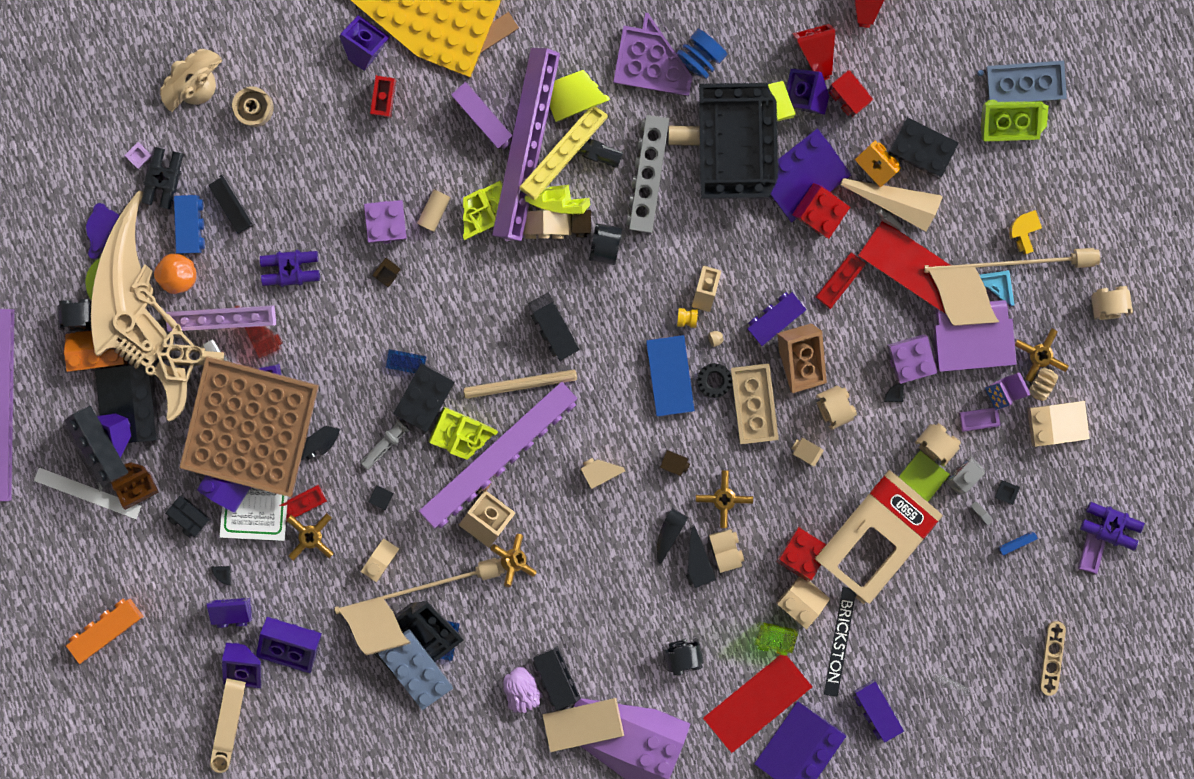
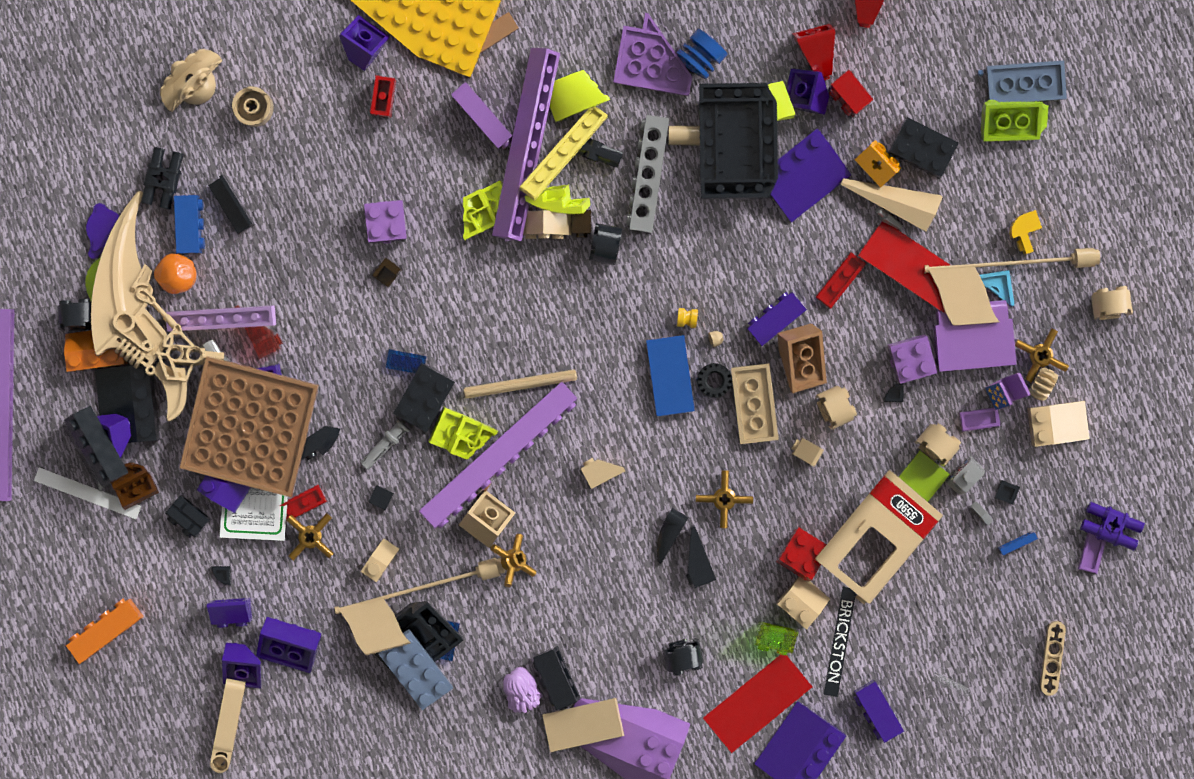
(138, 155): lavender tile -> none
(296, 276): dark purple pin -> none
(433, 210): tan brick -> none
(553, 327): black wedge -> none
(675, 463): dark brown brick -> none
(706, 288): tan slope -> none
(726, 550): tan brick -> none
(821, 211): red brick -> none

